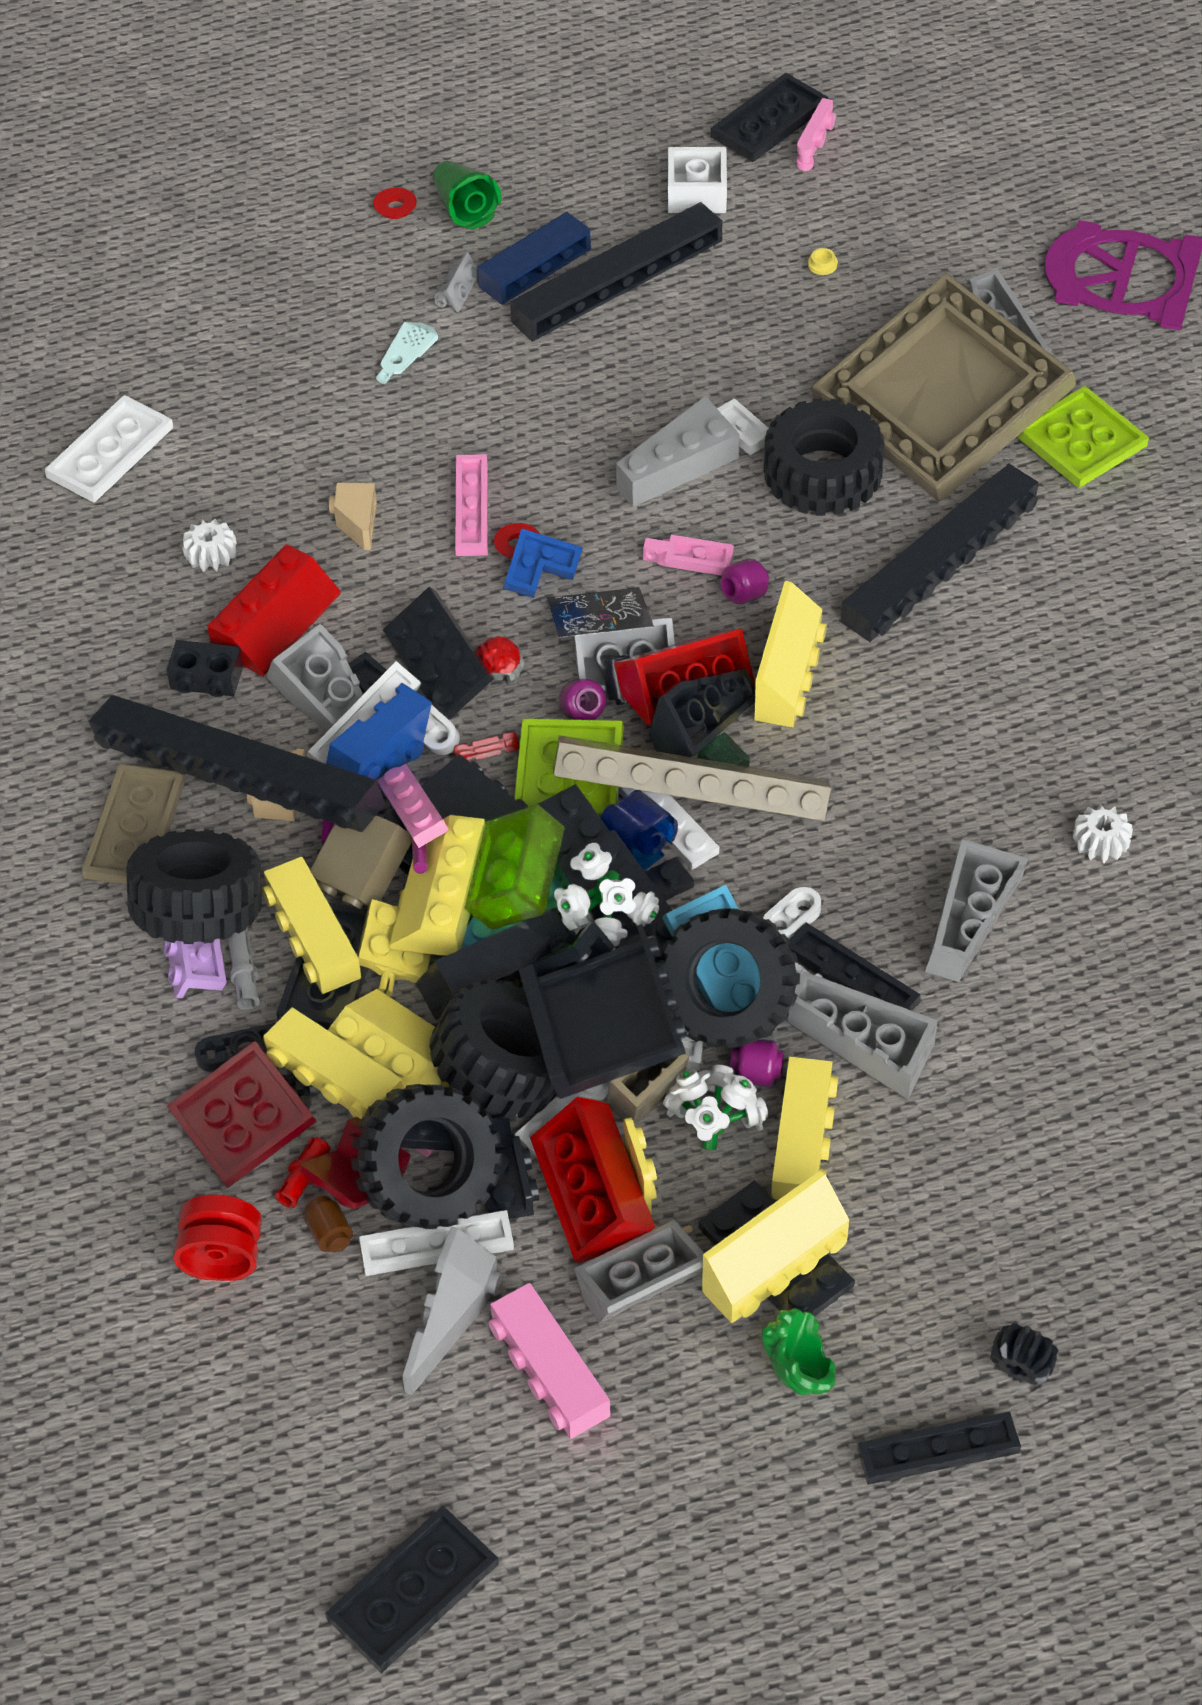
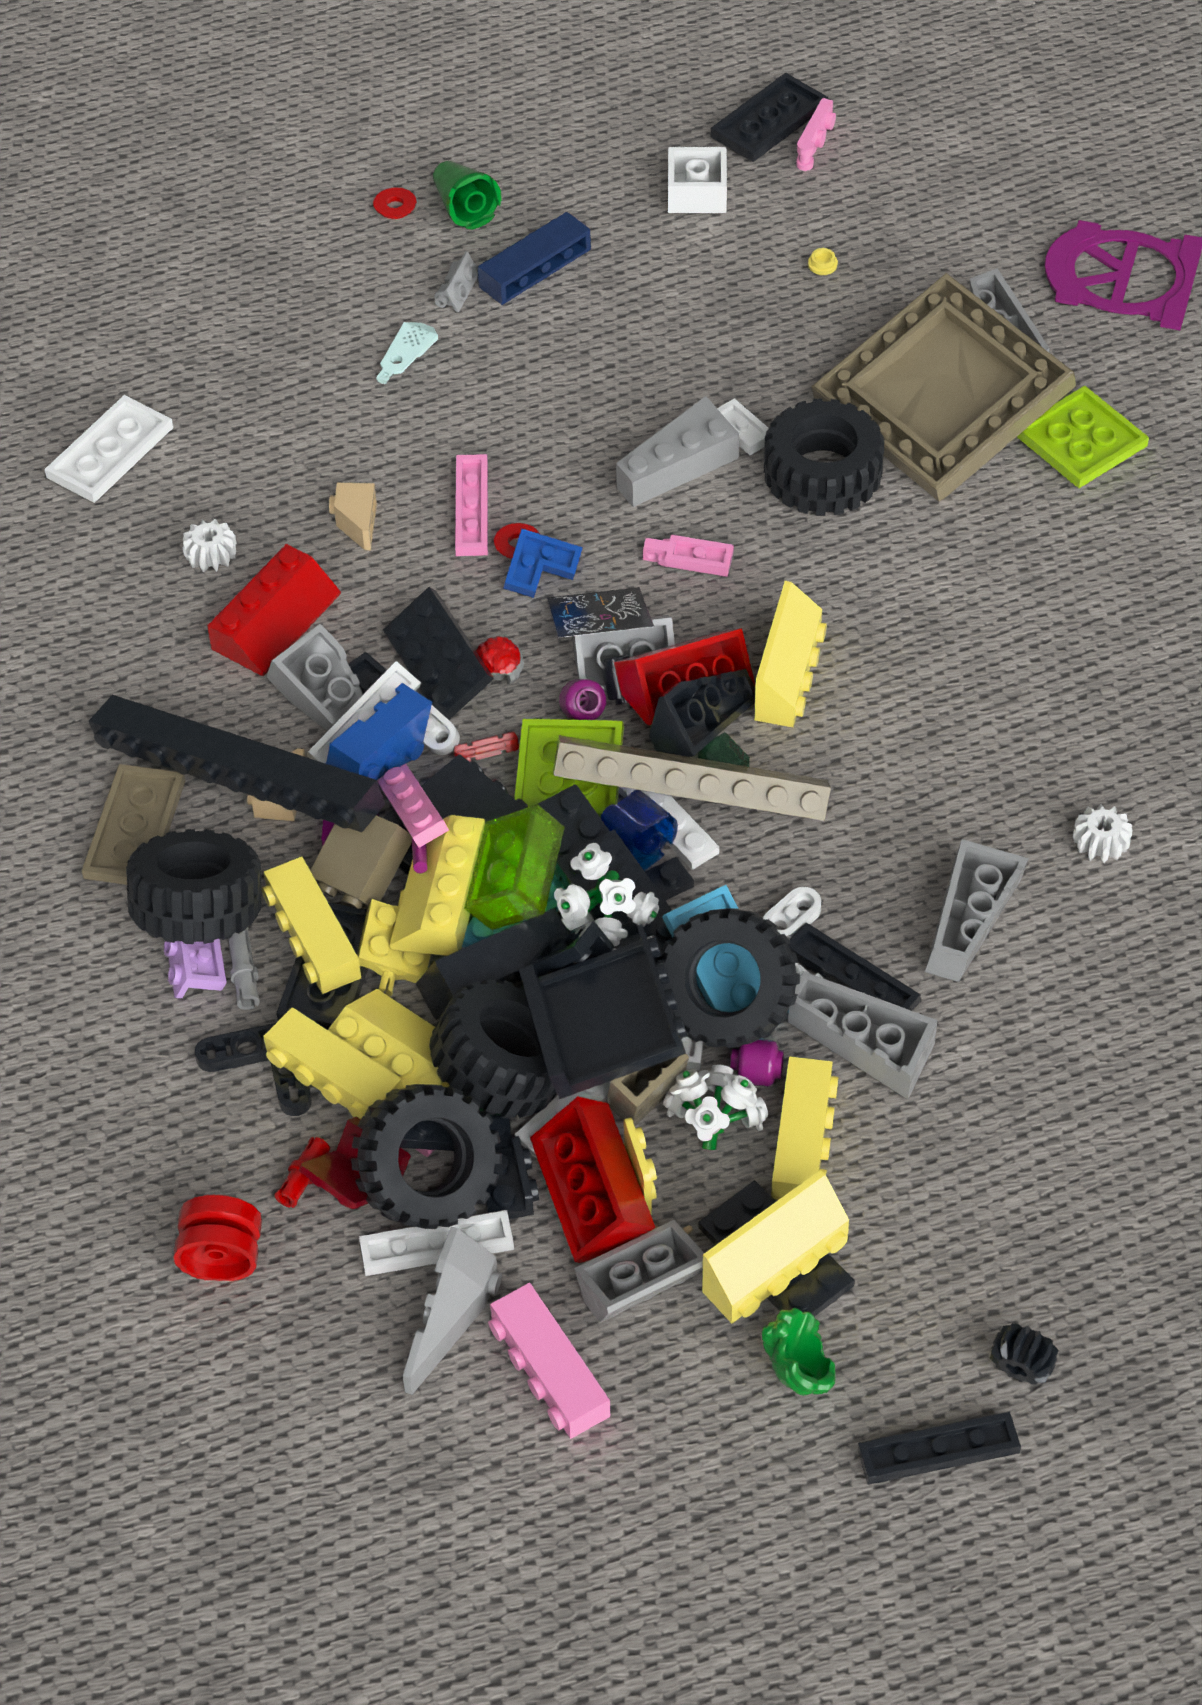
(204, 668): black brick -> none
(241, 1114): dark red plate -> none
(328, 1224): reddish brown brick -> none
(412, 1589): black plate -> none
(616, 271): black brick -> none
(744, 581): magenta head -> none
(939, 553): black brick -> none

